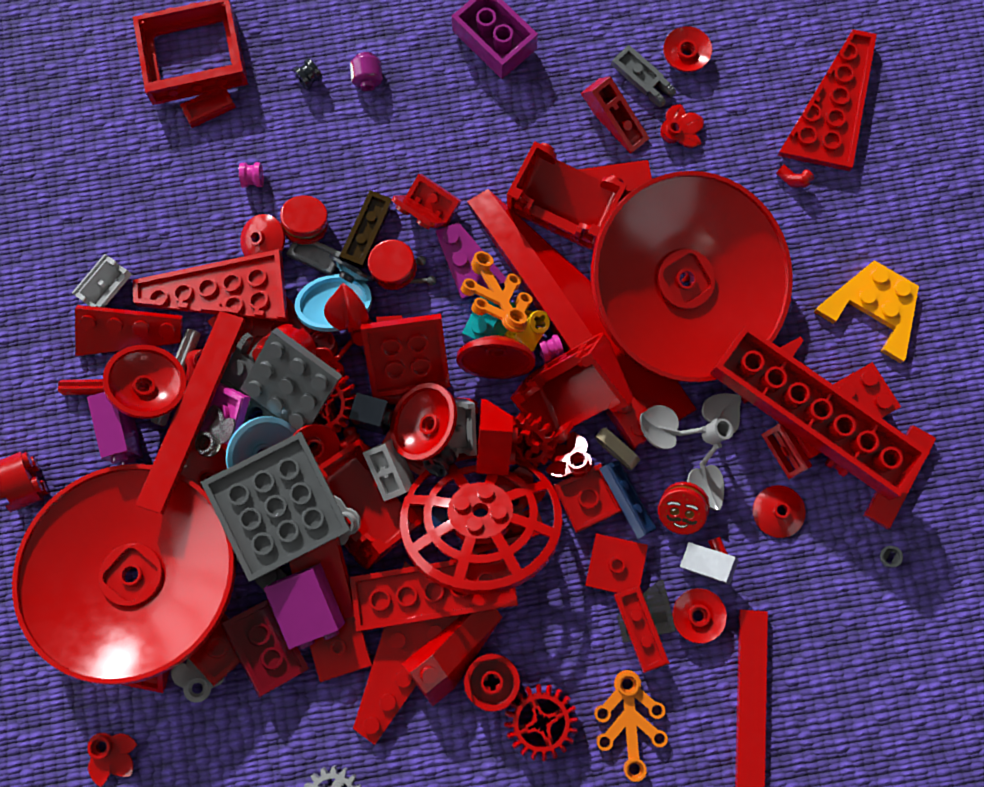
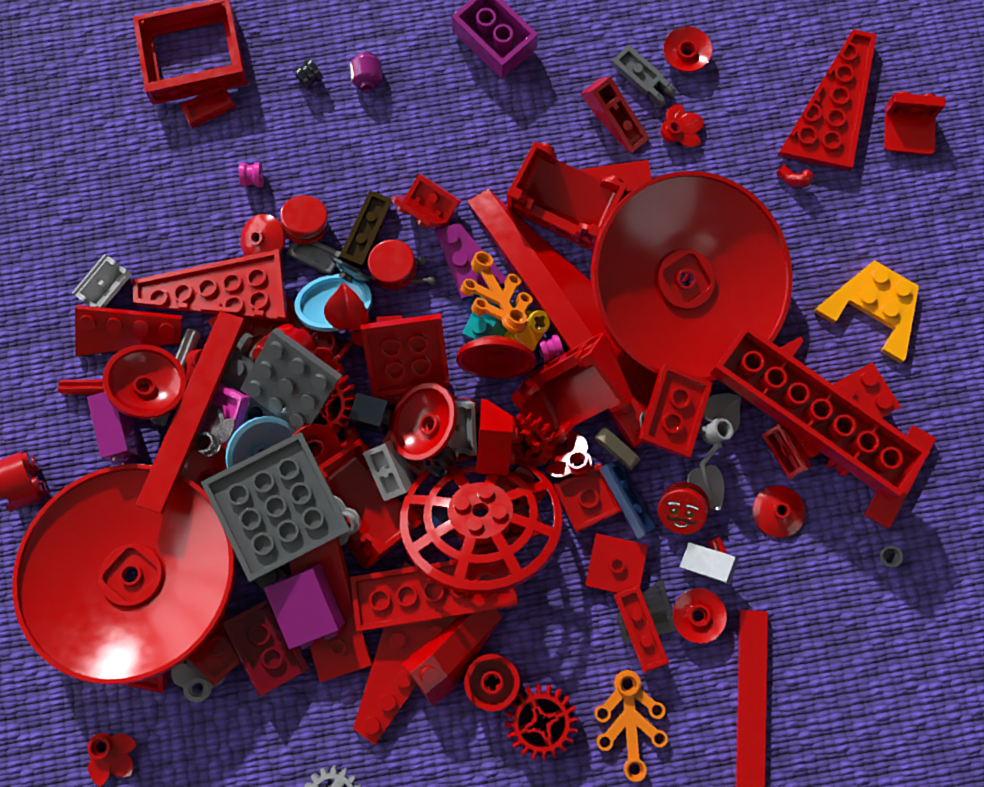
(675, 411): none -> red plate
(911, 123): none -> red bracket

